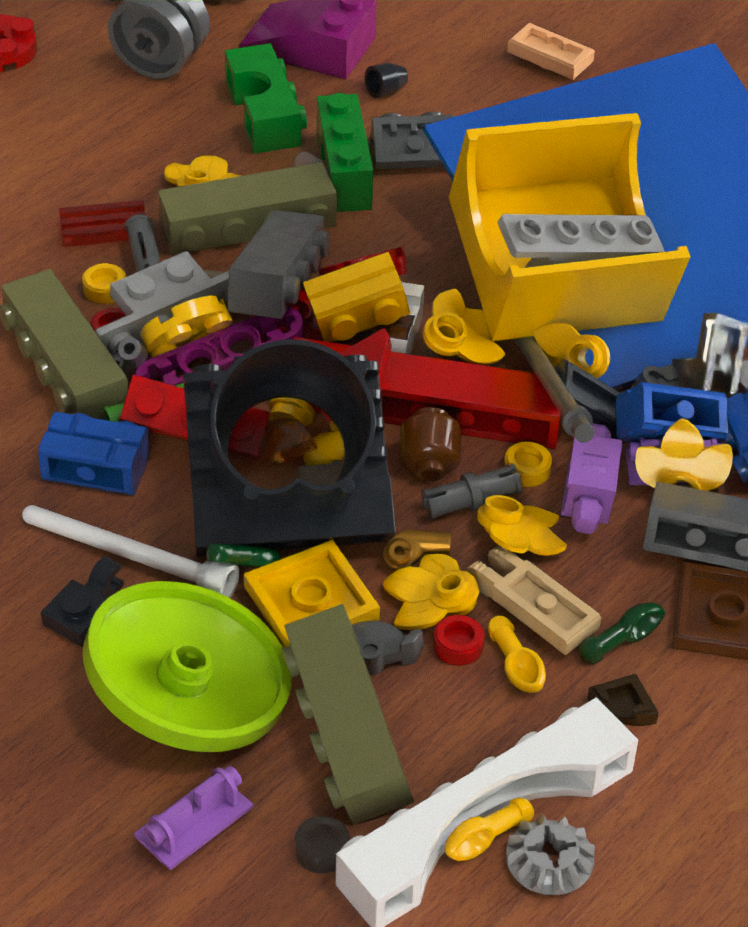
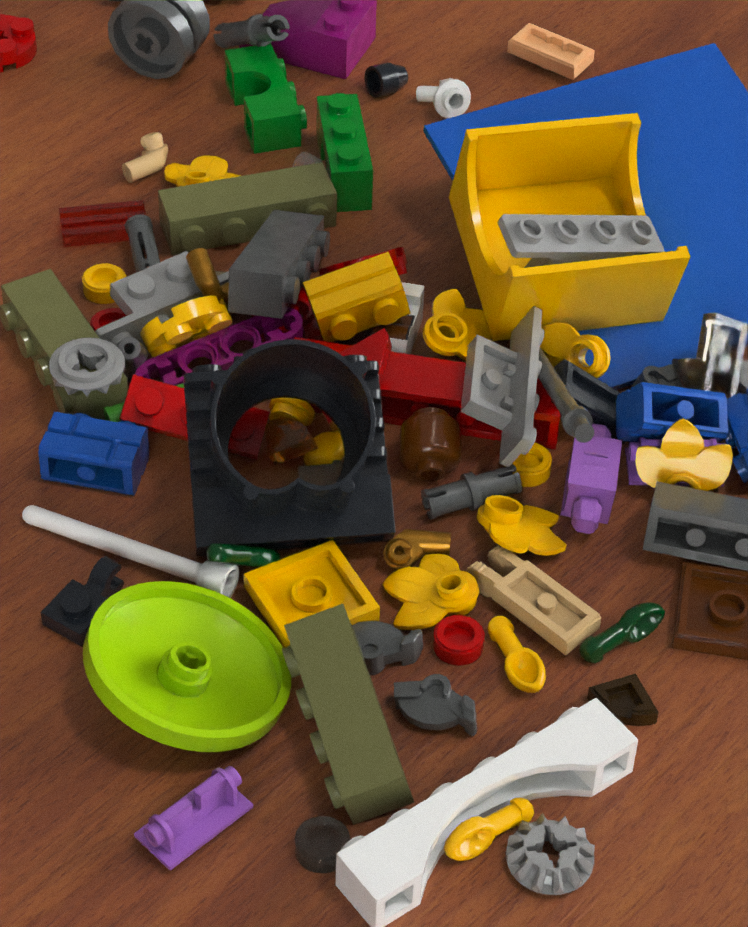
(93, 354): none -> light grey gear
(151, 159): none -> tan arm
(205, 275): none -> pearl gold arm
(253, 31): none -> dark grey pin
(401, 141): dark grey bracket -> none
(435, 705): none -> dark grey piece
(449, 98): none -> white plate
(503, 385): none -> light grey bracket

